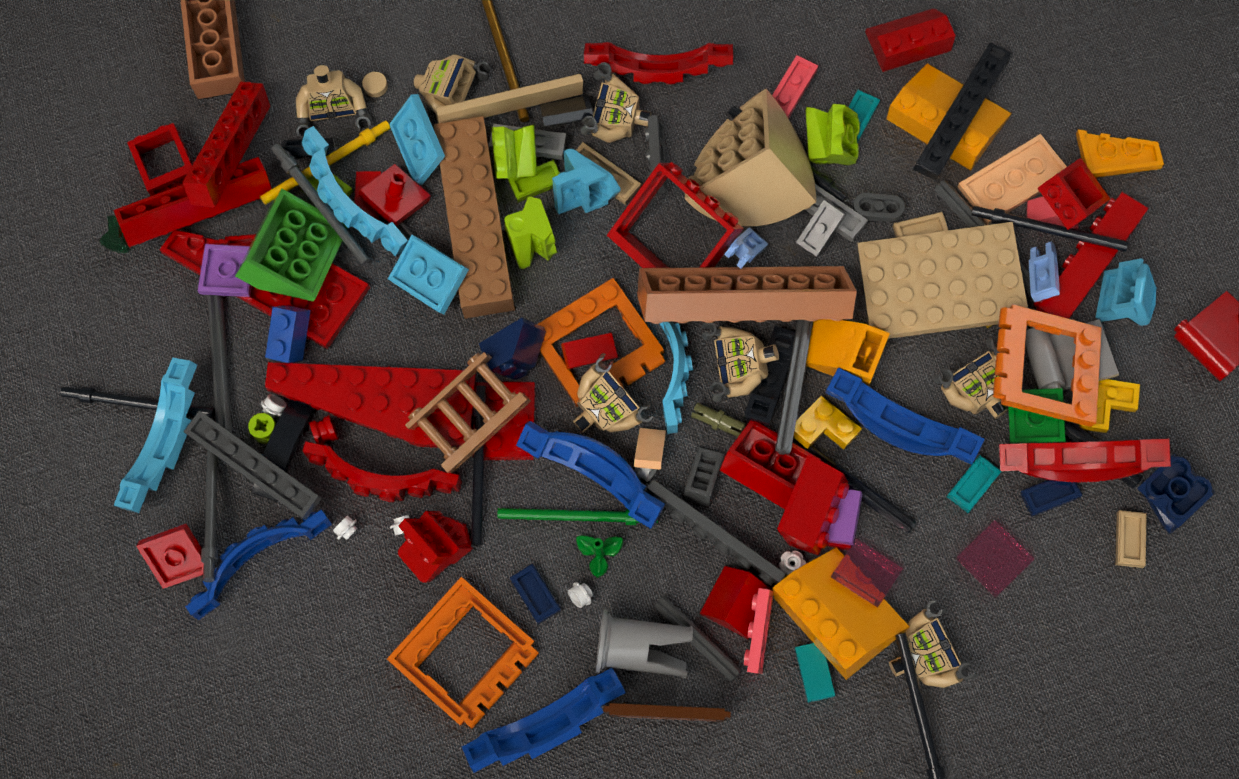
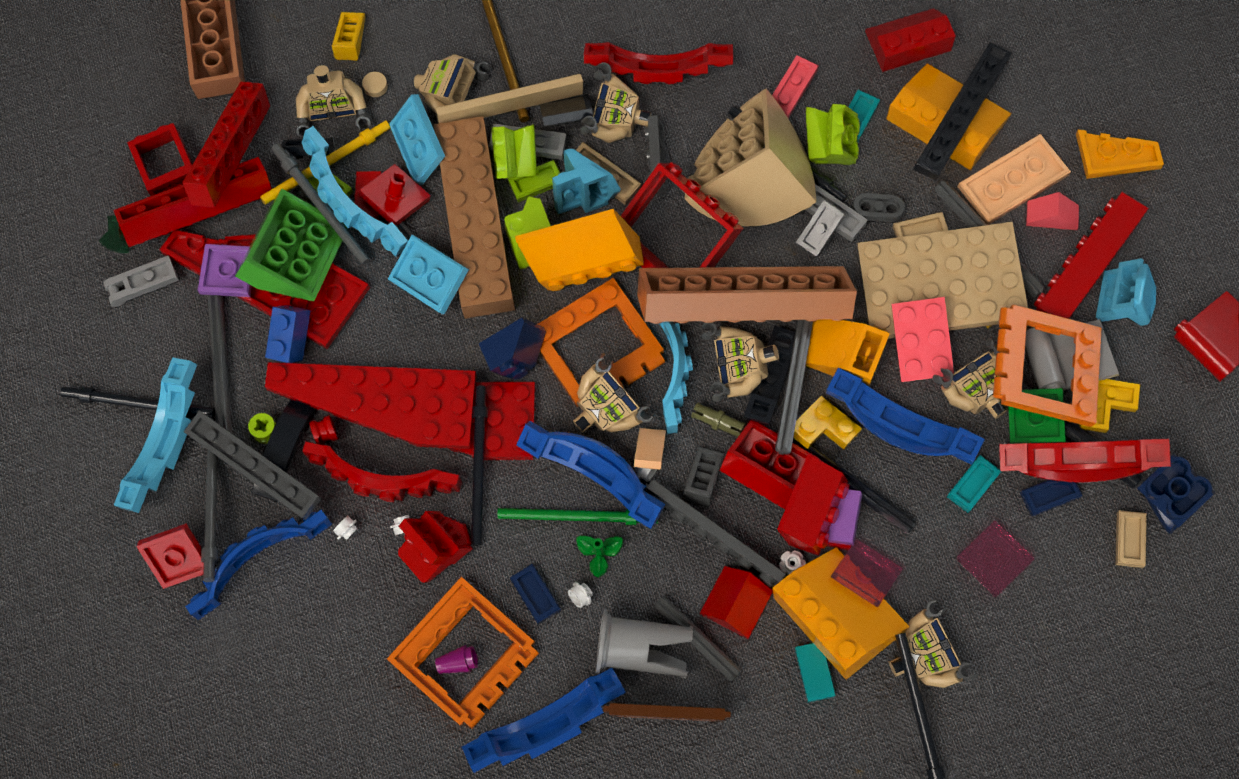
(140, 280): none -> light grey plate
(273, 405): white plate -> none
(351, 33): none -> yellow slope
(459, 660): none -> magenta cone
(493, 420): medium nougat fence -> none
(581, 250): none -> light orange slope
(587, 350): red tile -> none
(746, 247): light blue hinge -> none
(758, 631): coral plate -> none
(922, 338): none -> coral plate
(999, 216): black bar -> none
(1044, 273): light blue hinge -> none
(1074, 204): red window -> none

